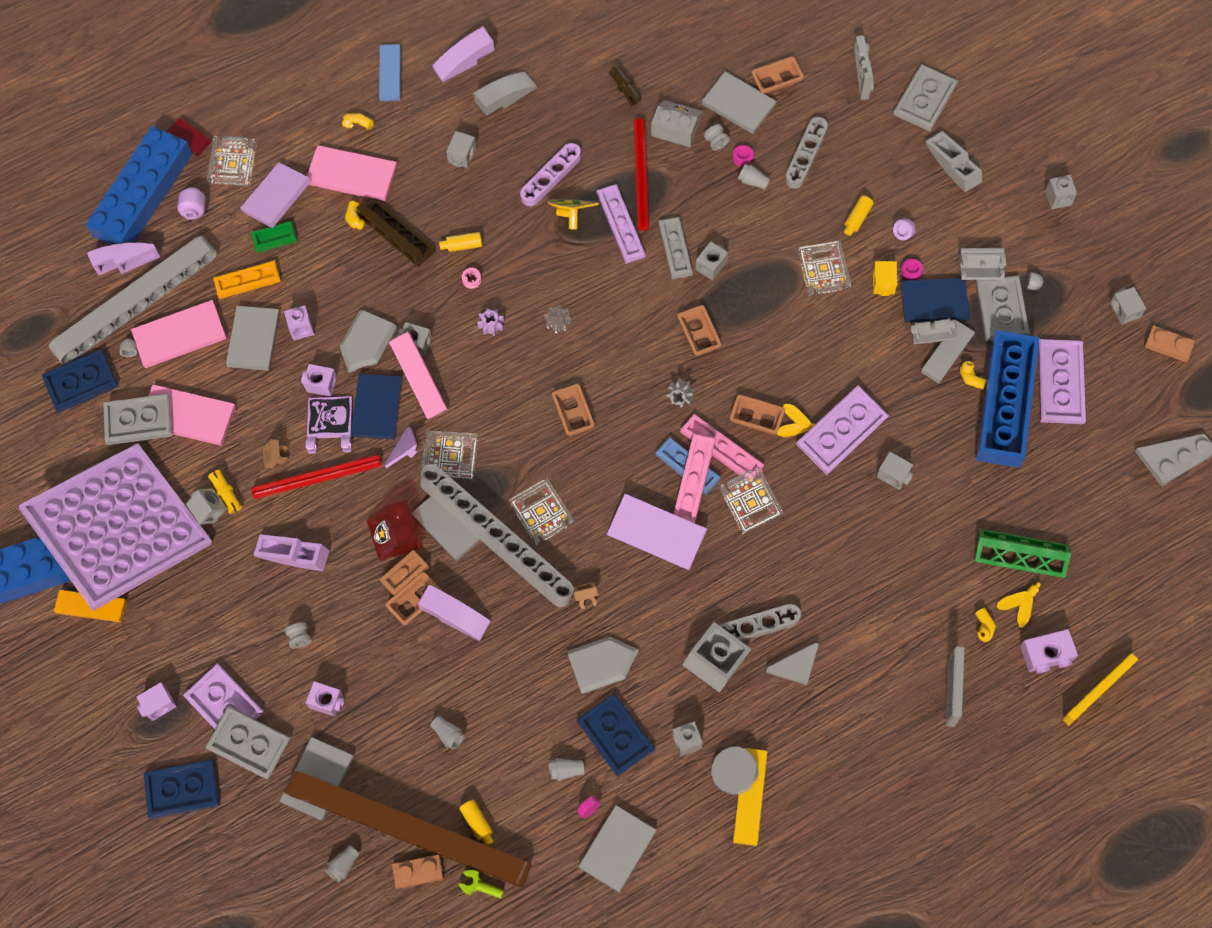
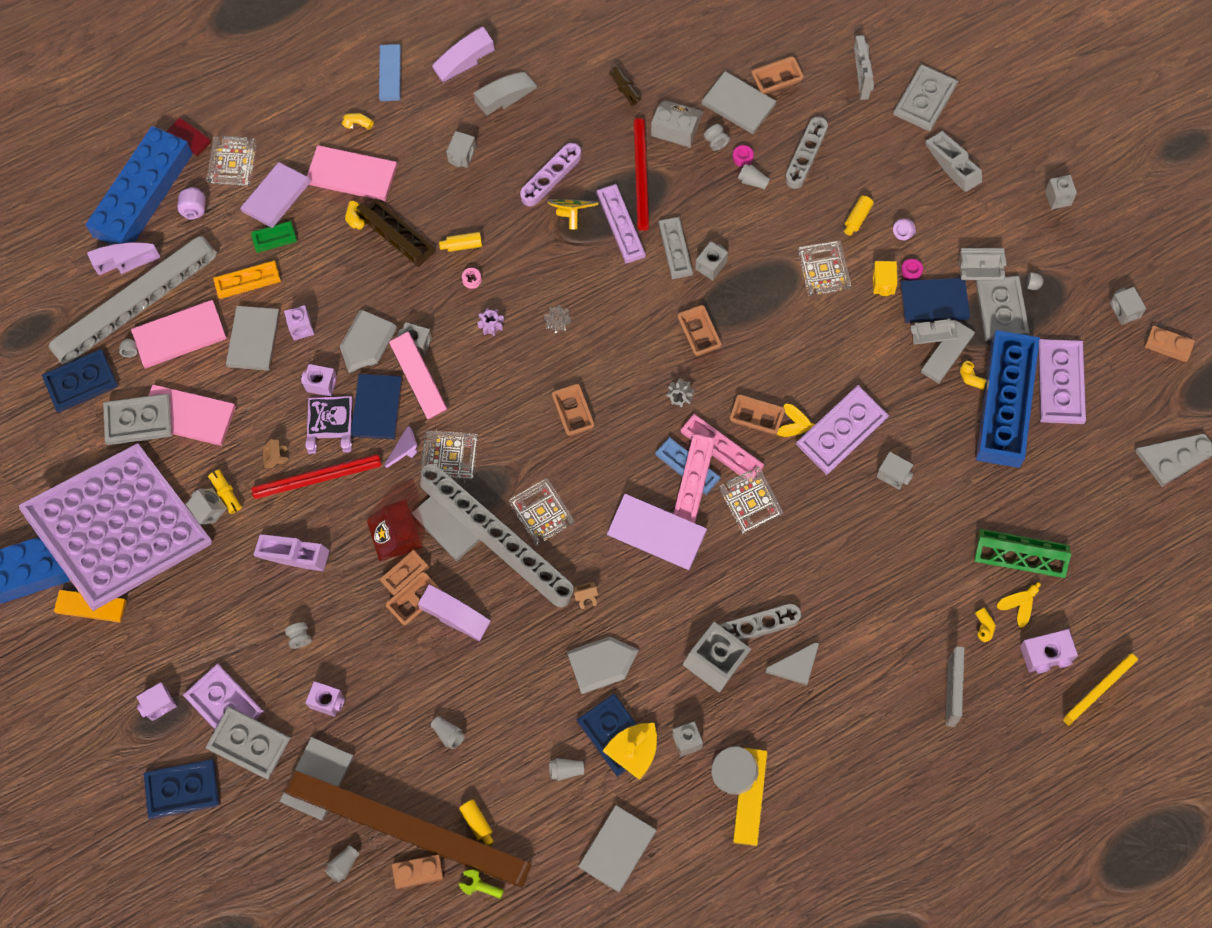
(588, 807): dark pink tile -> none
(634, 748): none -> yellow shield

